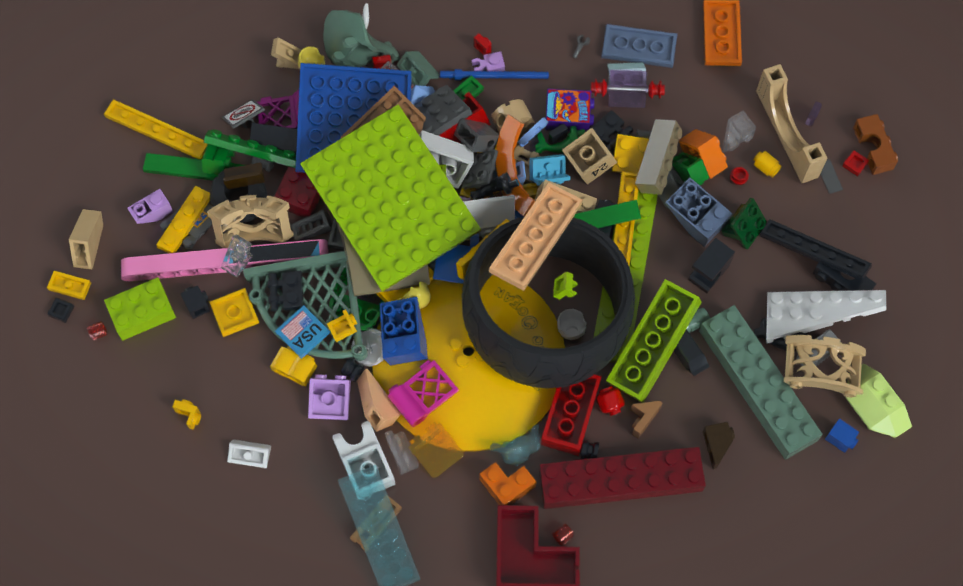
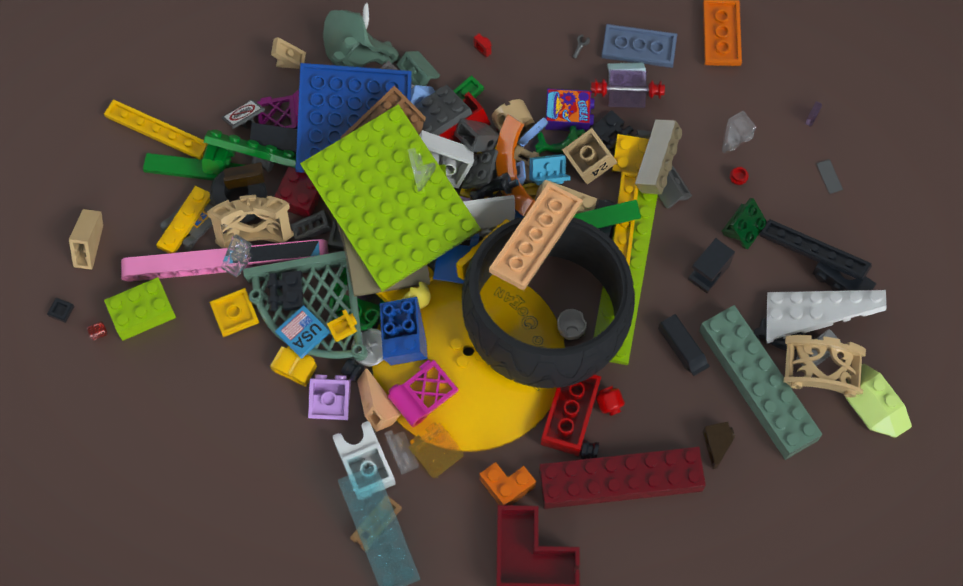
(69, 285): yellow plate -> none
(151, 208): lavender slope -> none
(188, 409): yellow bracket -> none
(195, 301): black brick -> none
(249, 453): white slope -> none
(311, 56): light yellow hair -> none
(379, 61): red tile -> none
(420, 173): none -> clear slope
(458, 74): blue bar -> none
(491, 62): lavender plate -> none
(519, 449): clear light blue hair -> none
(557, 134): black tile -> none
(563, 286): lime tile -> none
(563, 534): clear red hose -> none
(646, 412): medium nougat slope -> none
(654, 341): lime brick -> none
(690, 167): green slope -> none
(698, 211): sand blue slope -> none
(700, 316): sand green piece -> none
(706, 148): orange brick -> none
(767, 163): yellow brick -> none
(805, 158): tan arch -> none
(842, 436): blue brick -> none
(855, 163): red tile -> none
(872, 130): dark orange arch -> none

